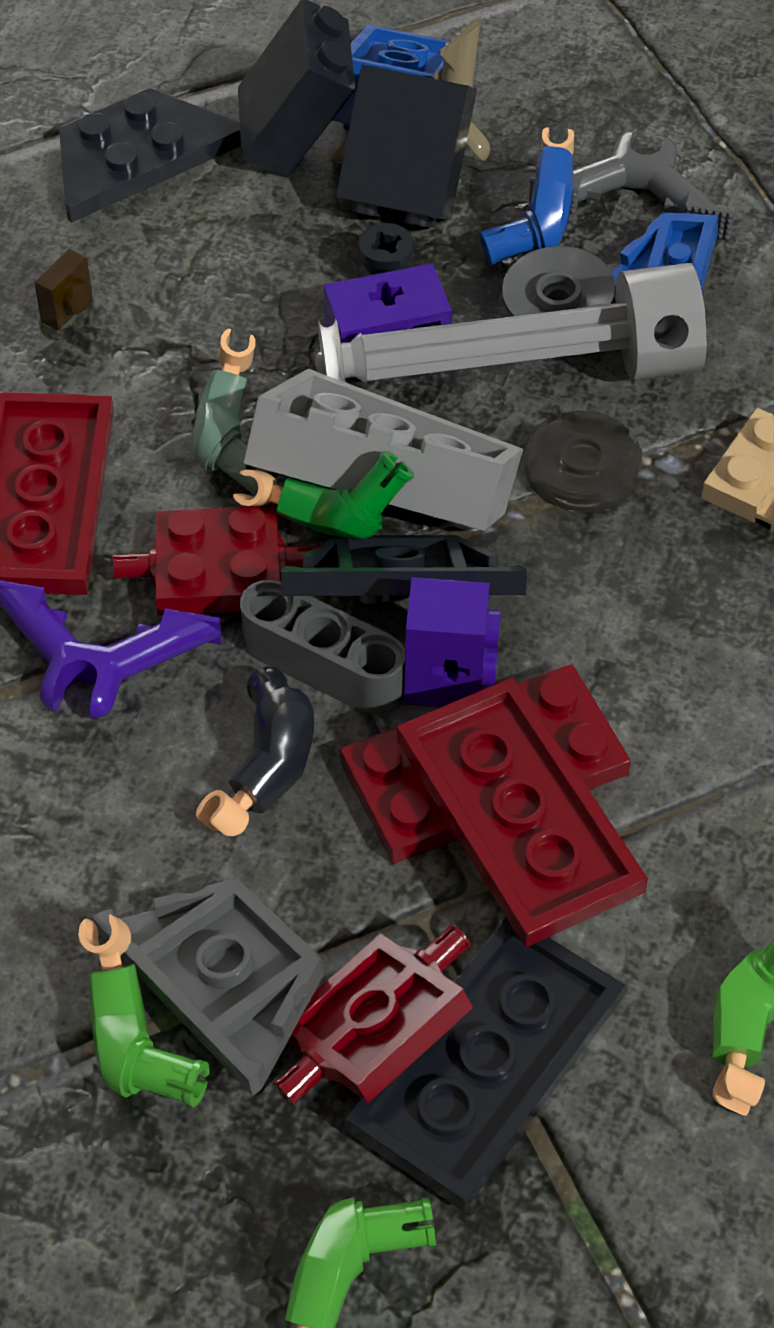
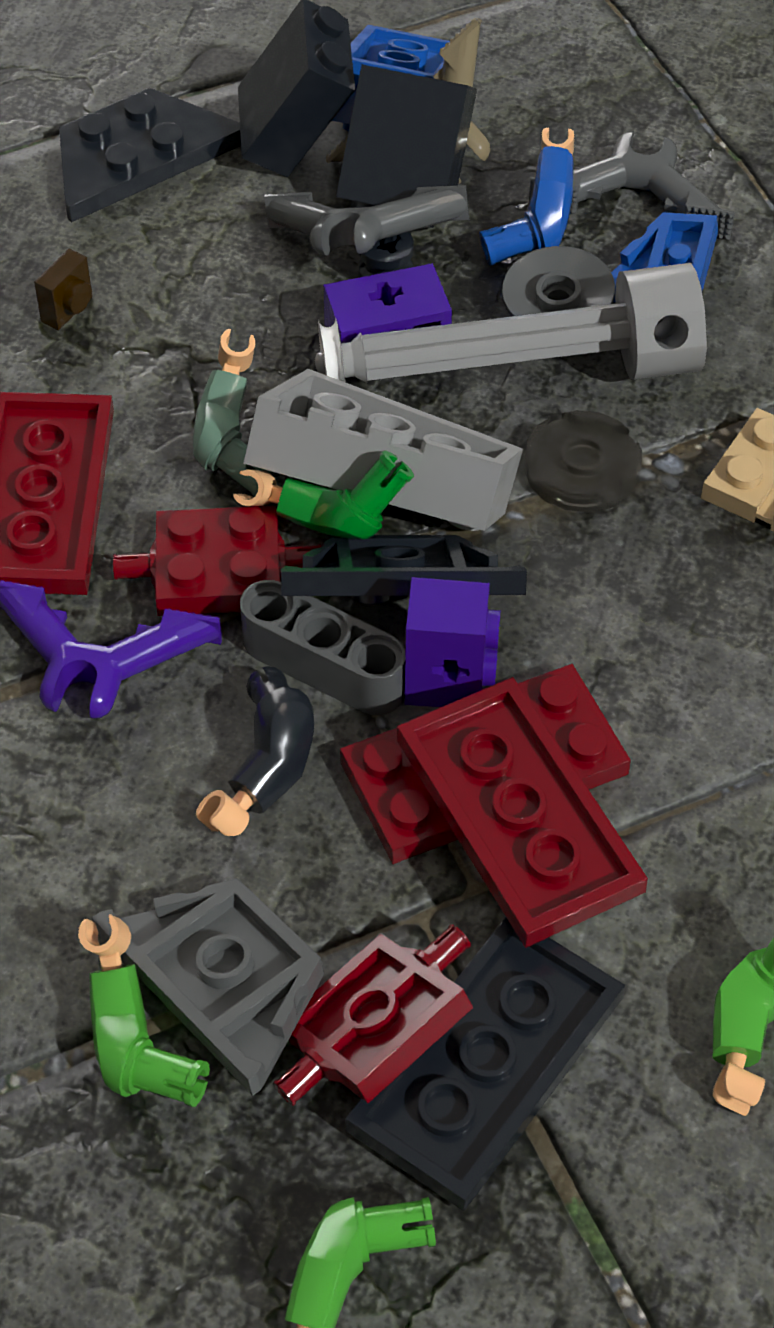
(365, 225): none -> dark grey piece

